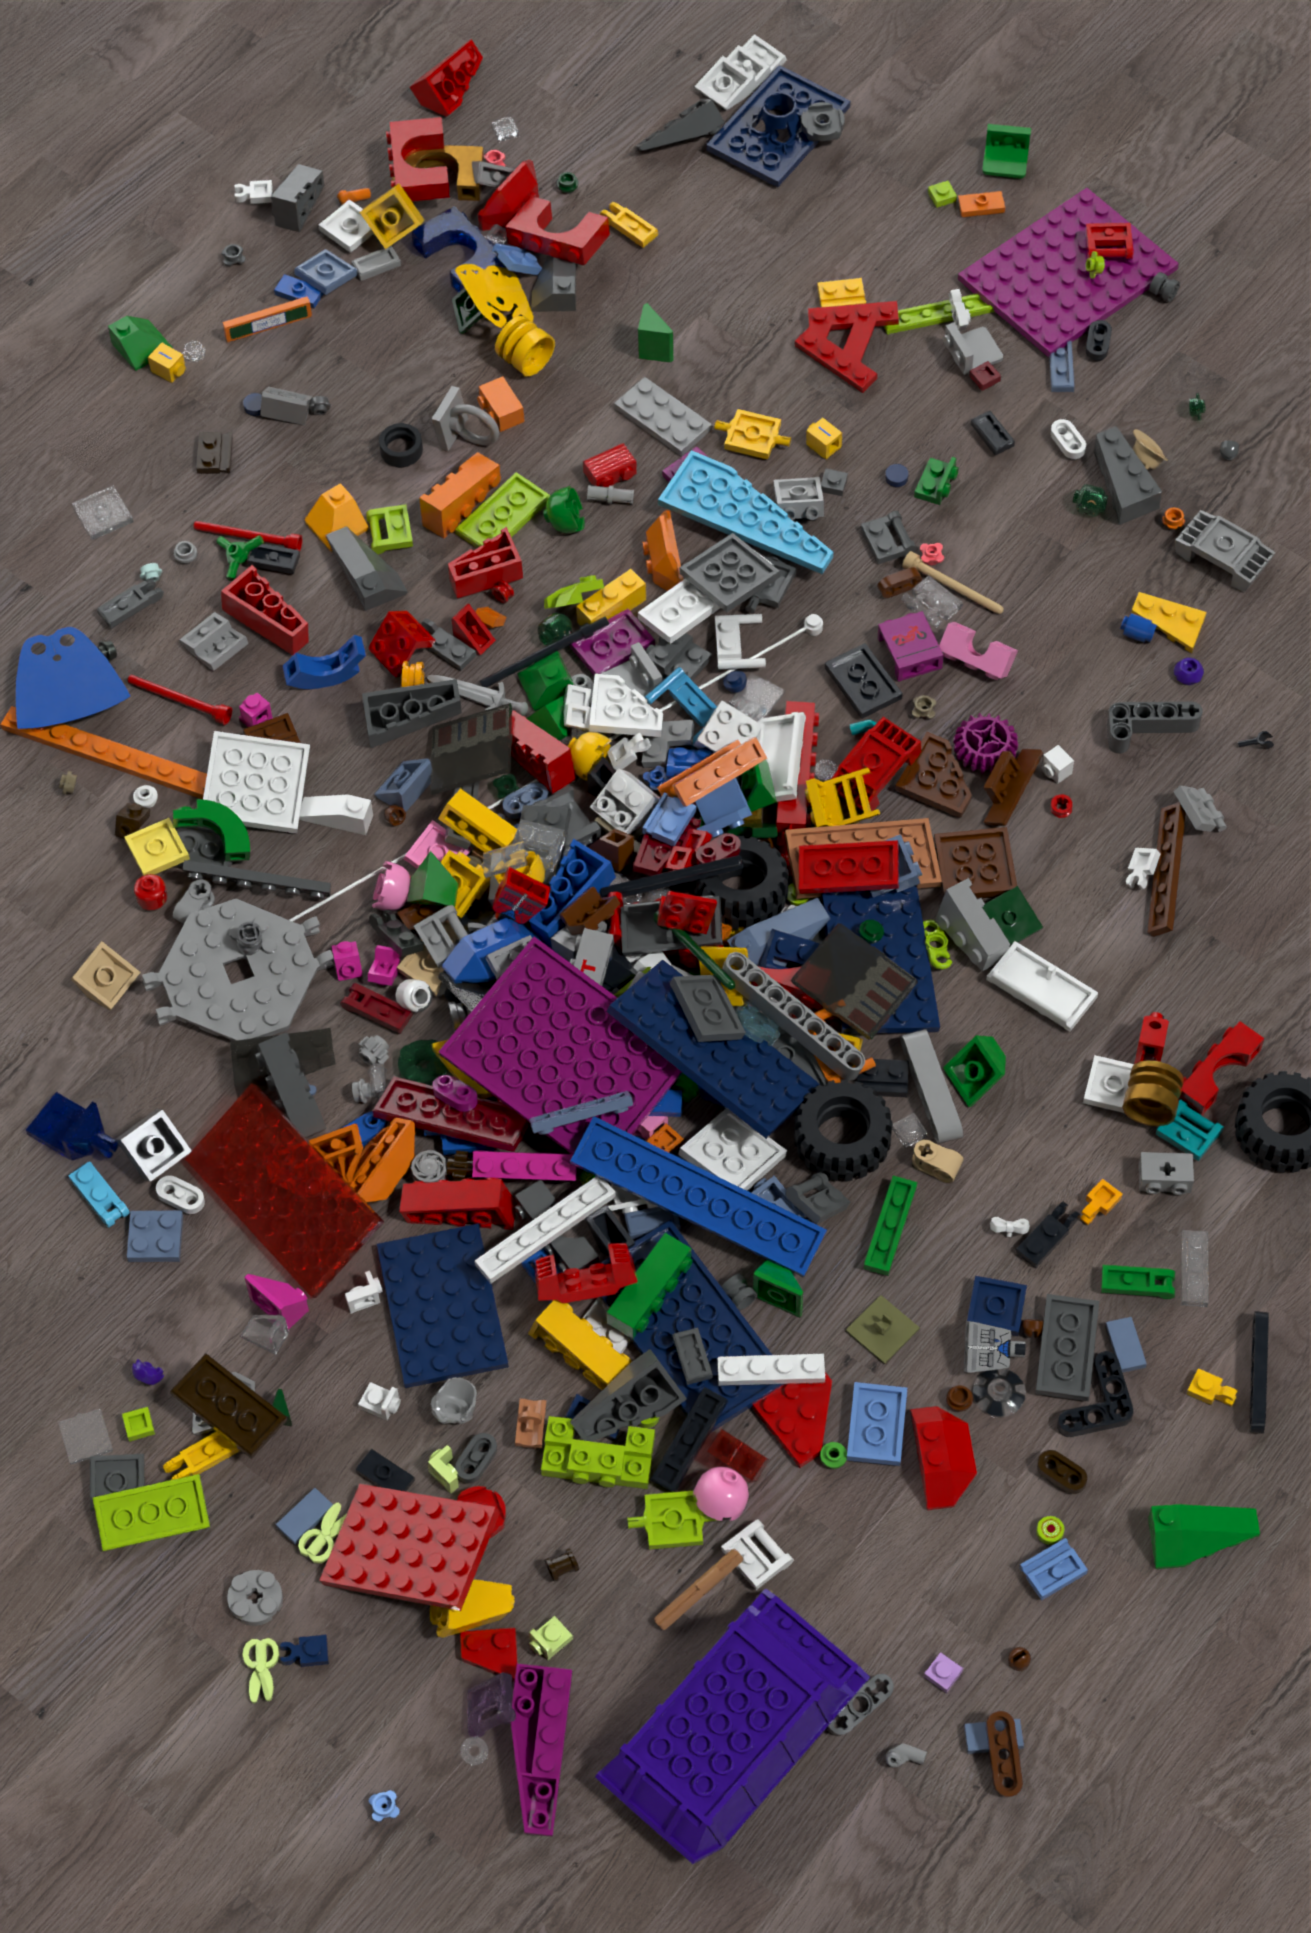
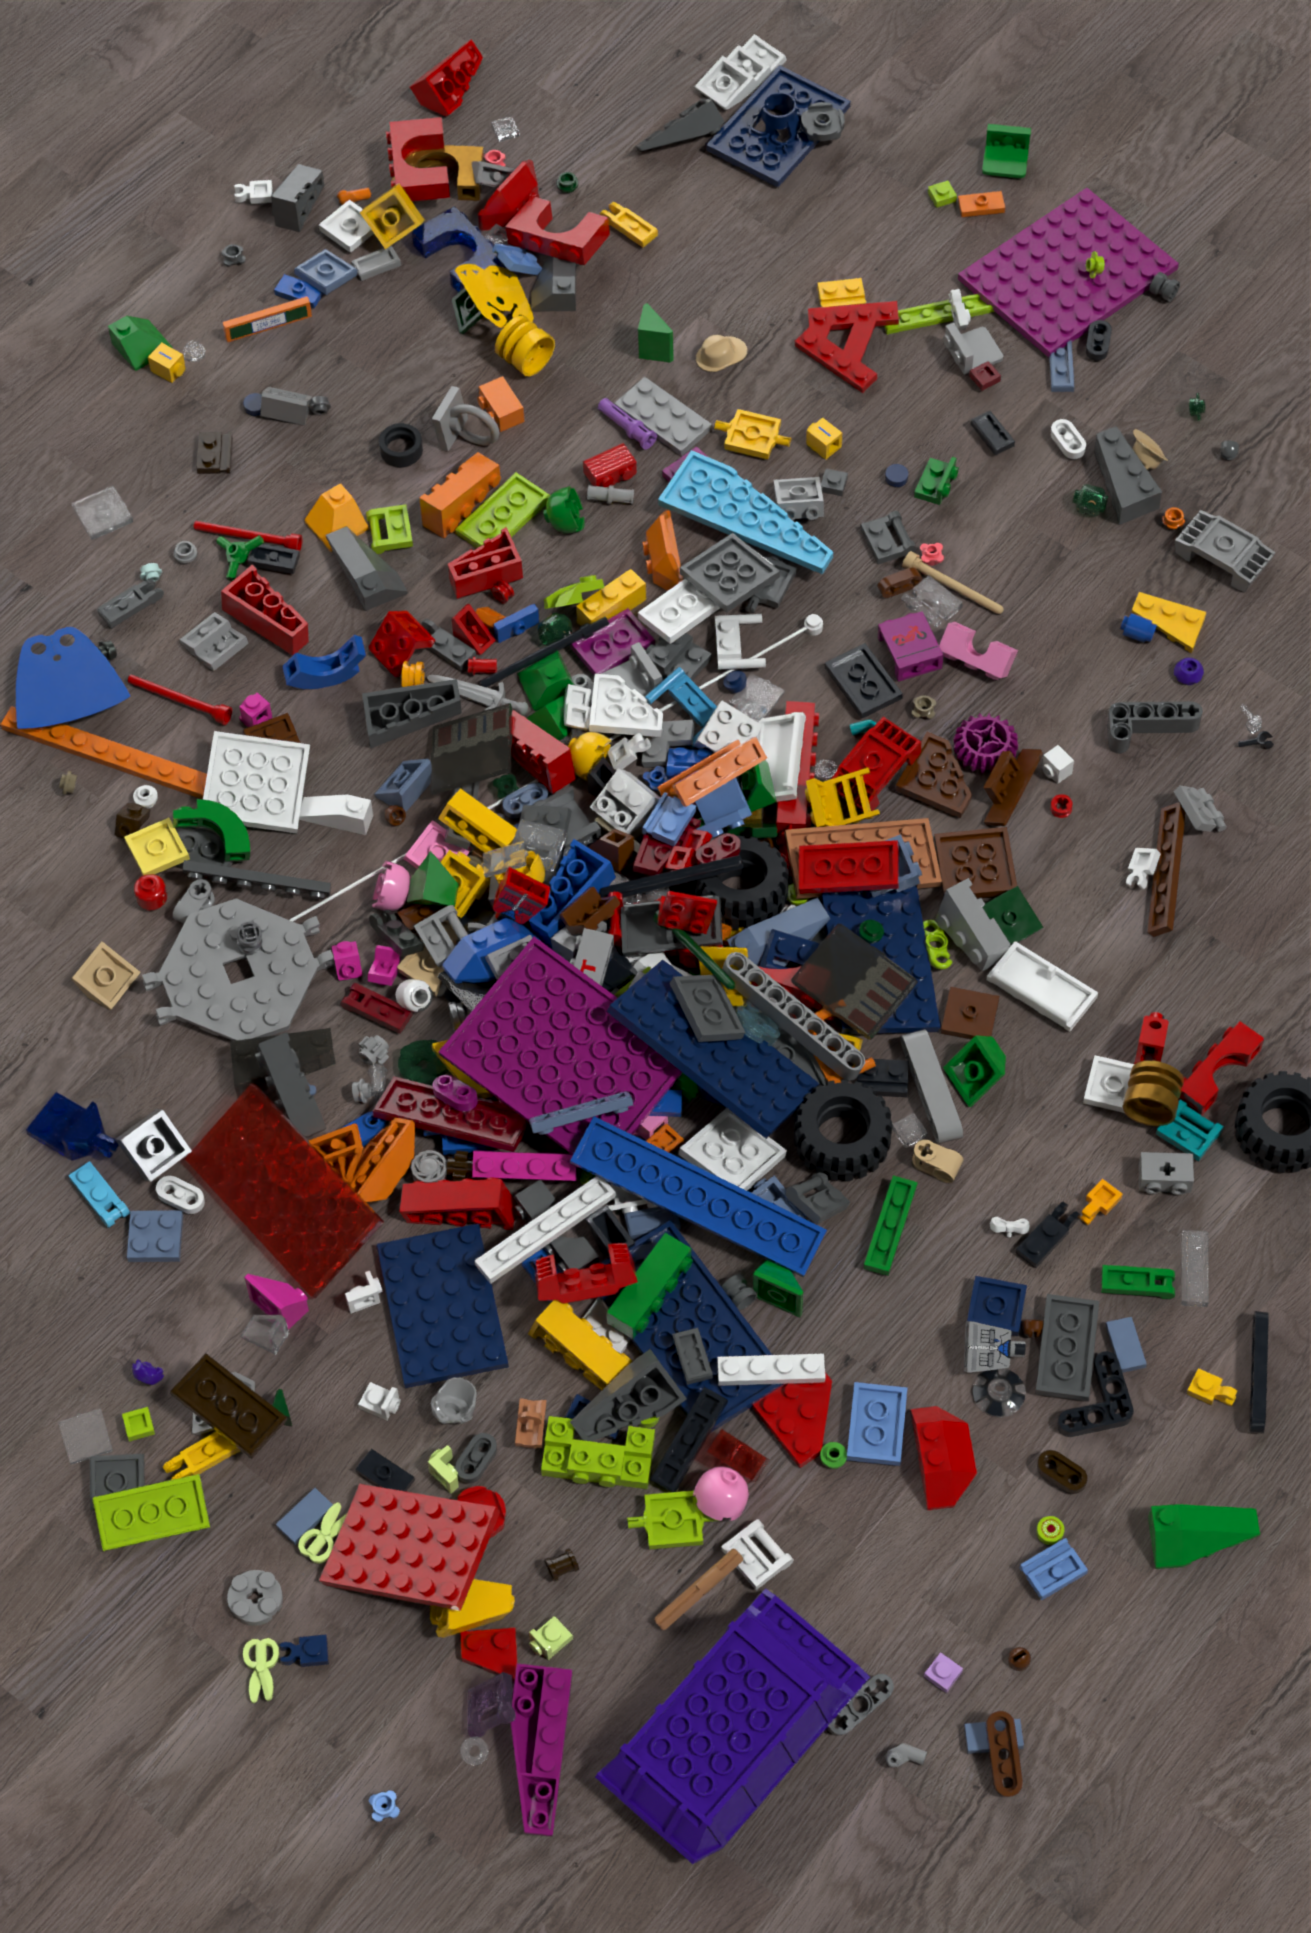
(482, 665): none -> red pin
(516, 623): none -> blue plate
(634, 428): none -> medium lavender pin
(720, 352): none -> tan piece
(882, 1329): olive piece -> none
(959, 1398): reddish brown plate -> none
(969, 1013): none -> reddish brown plate
(1109, 235): red plate -> none
(1254, 722): none -> clear hand

